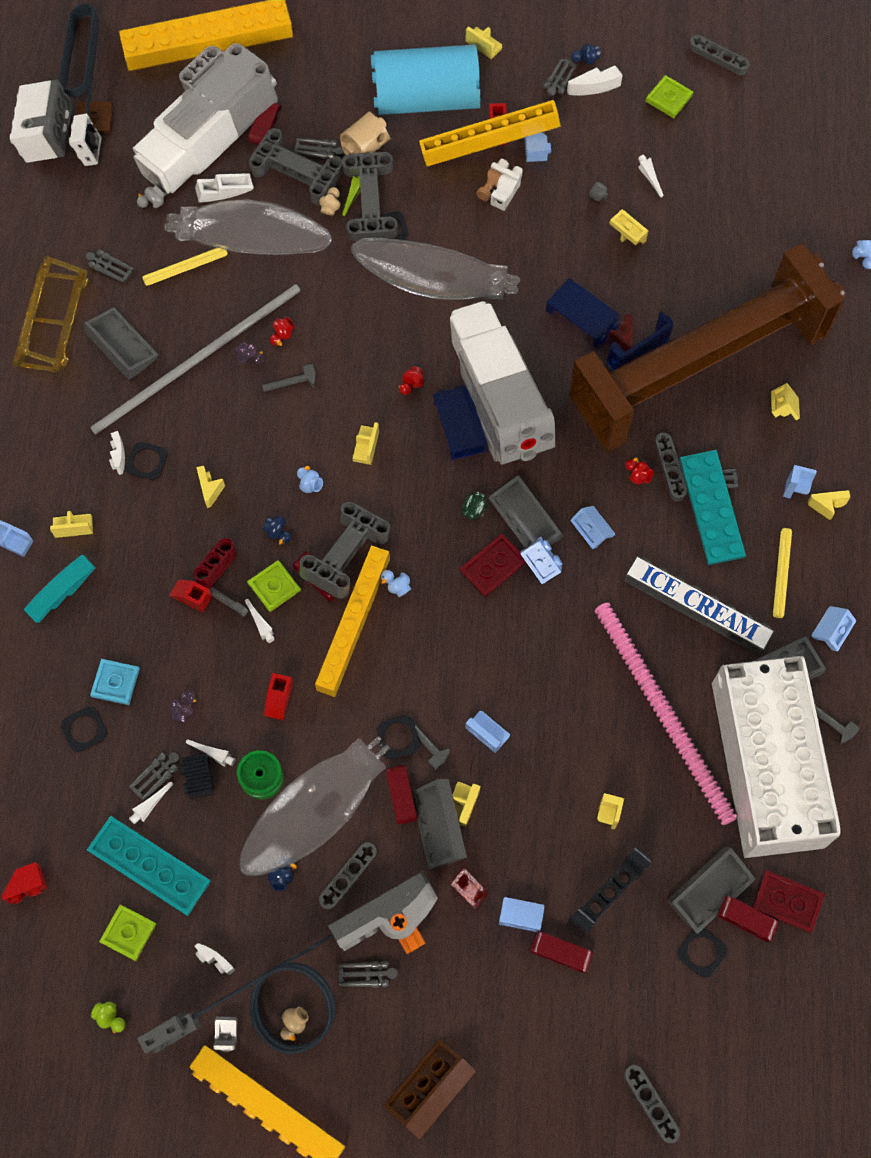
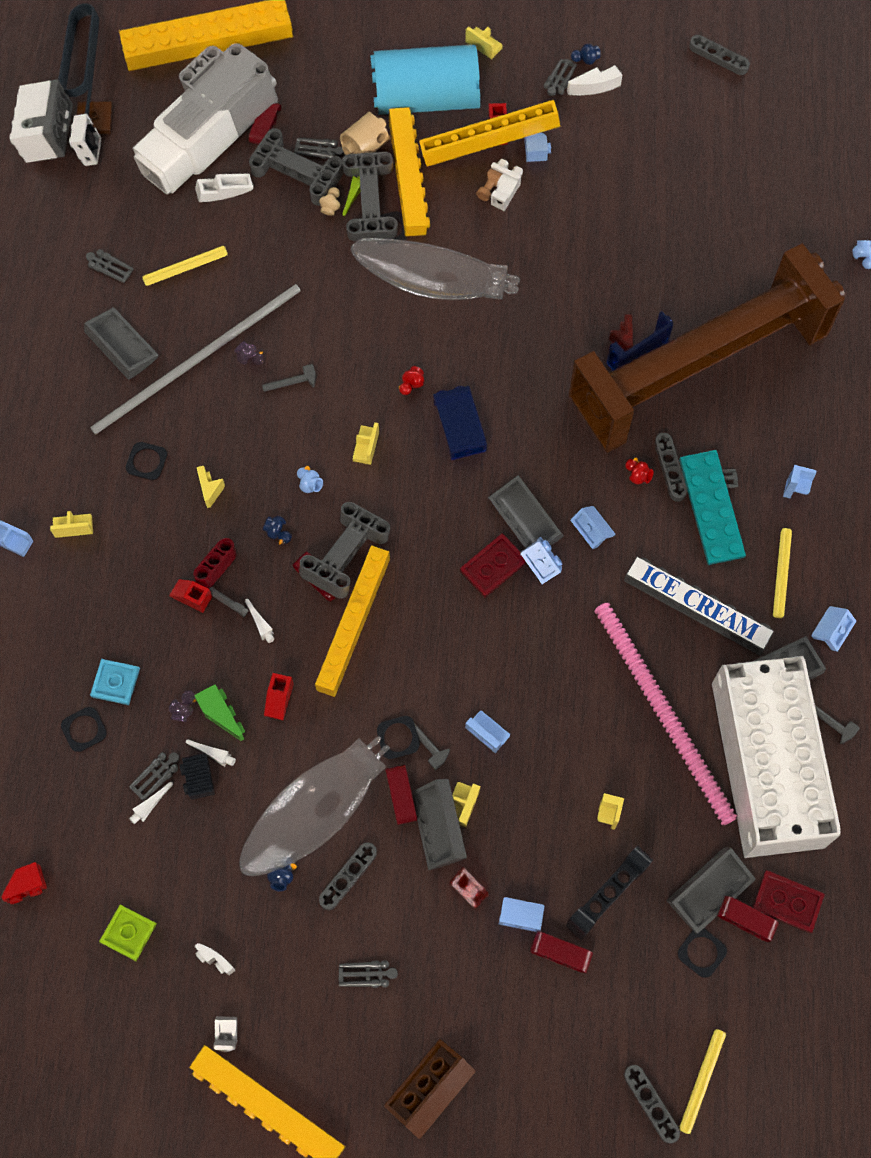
(59, 588): teal slope -> none
(60, 358): clear yellow windscreen -> none
(105, 1017): lime animal -> none
(118, 453): white slope -> none
(149, 865): teal plate -> none
(152, 194): light grey animal -> none
(215, 709): none -> bright green slope
(249, 228): clear windscreen -> none
(260, 763): green wheel -> none
(274, 586): lime plate -> none
(283, 329): red animal -> none
(294, 1022): tan animal -> none
(396, 586): light blue animal -> none
(407, 172): none -> yellow brick
(407, 900): piece -> none
(474, 505): clear green head -> none
(501, 386): piece -> none
(584, 311): clear blue panel -> none
(598, 192): dark grey piece -> none
(629, 228): light yellow panel -> none
(647, 169): white piece -> none
(669, 96): lime plate -> none
(702, 1081): none -> light yellow axle
(785, 402): light yellow panel -> none
(824, 502): light yellow slope -> none

